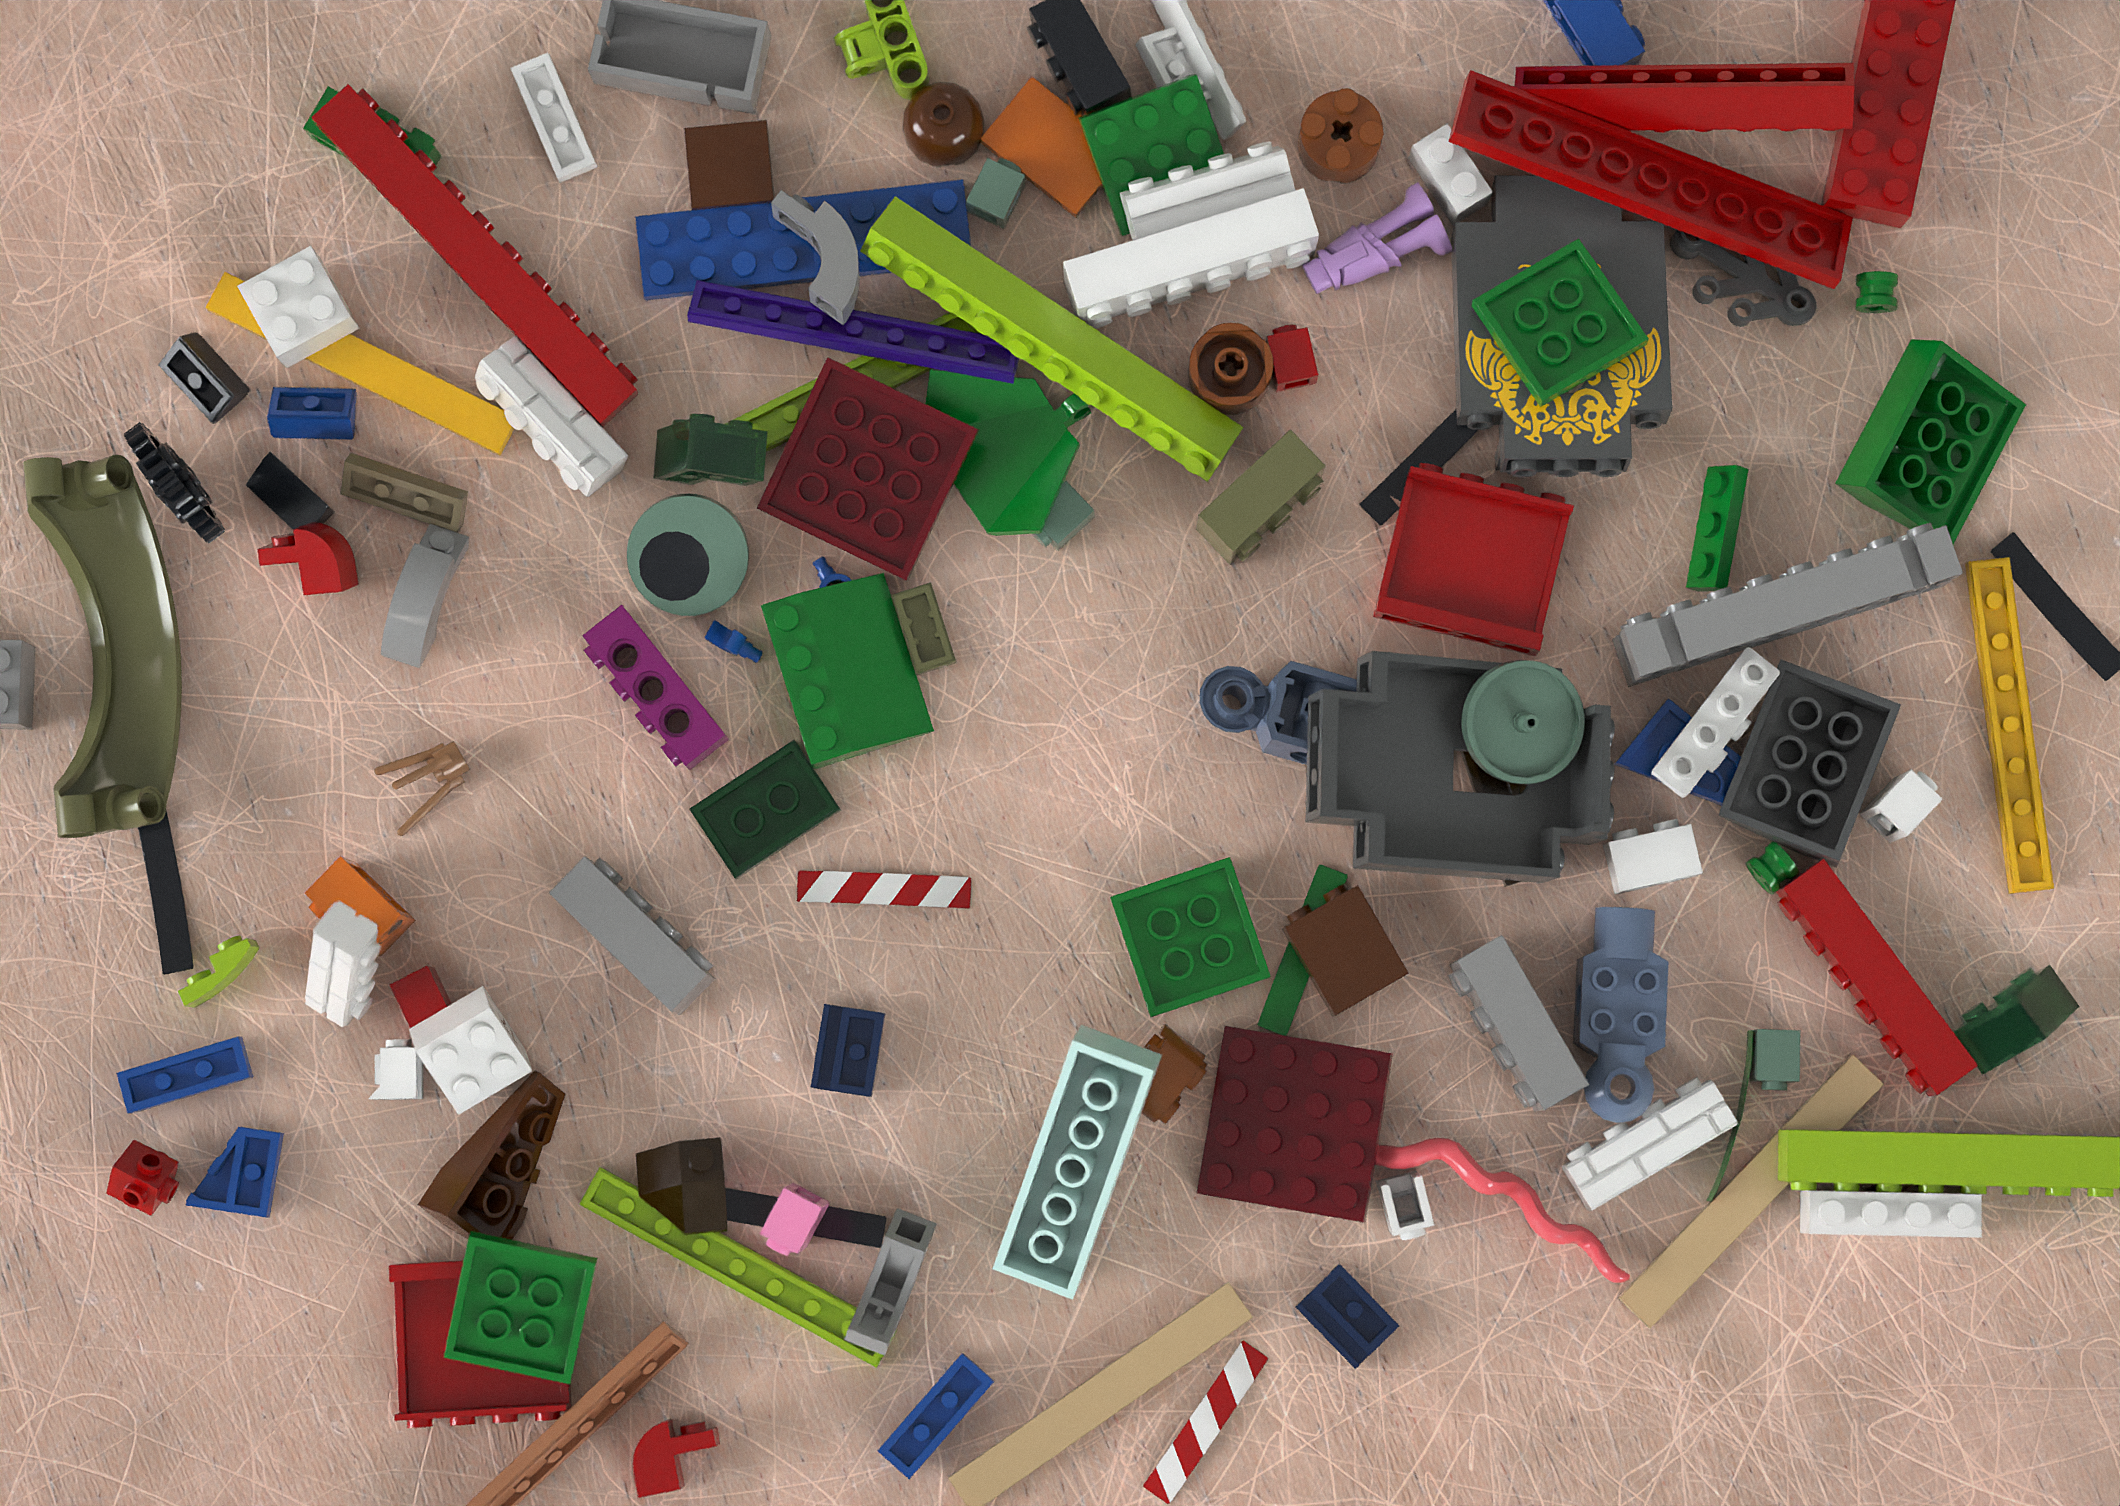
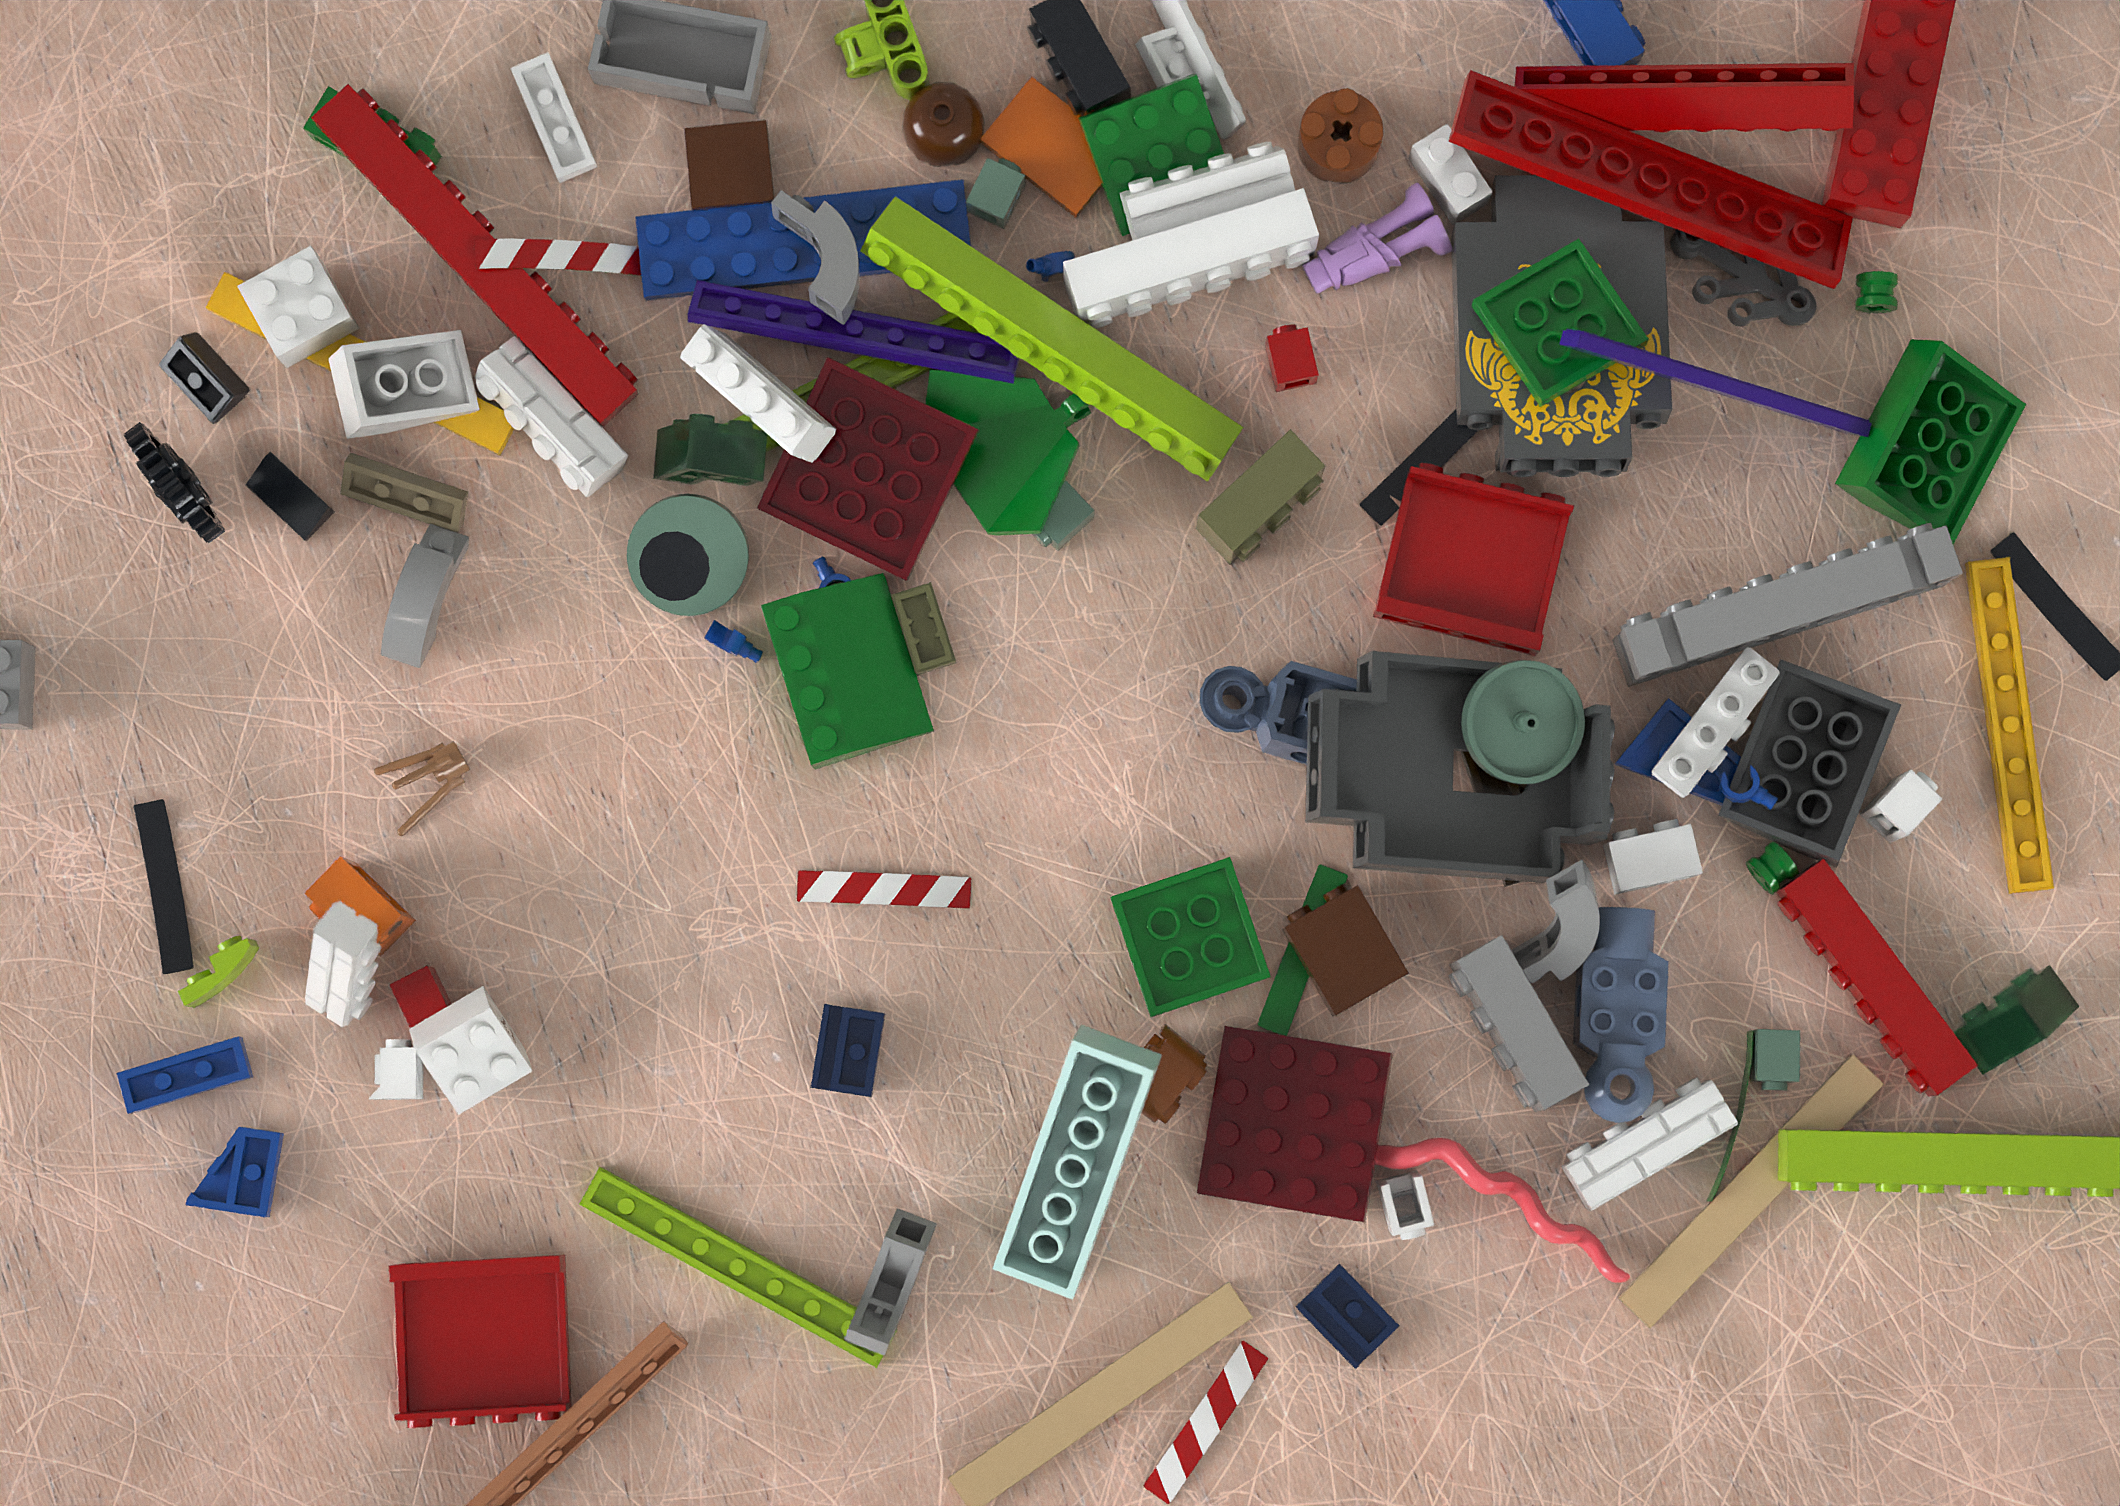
(117, 566): olive panel -> none
(143, 1178): red brick -> none
(312, 413): blue slope -> none
(322, 556): red brick -> none
(402, 382): none -> white slope
(491, 1173): reddish brown wedge -> none
(520, 1307): green plate -> none
(557, 255): none -> sticker
(621, 632): magenta brick -> none
(632, 936): light grey piece -> none
(657, 1455): red brick -> none
(685, 1184): dark brown slope -> none
(758, 393): none -> white brick
(765, 809): dark green tile -> none
(794, 1219): bright pink brick -> none
(836, 1223): black sticker -> none
(935, 1416): blue plate -> none
(1049, 264): none -> blue piece
(1249, 356): dark orange brick -> none
(1572, 932): none -> light grey arch
(1714, 382): none -> dark purple tile
(1717, 528): green plate -> none
(1756, 793): none -> blue piece
(1891, 1214): white brick -> none

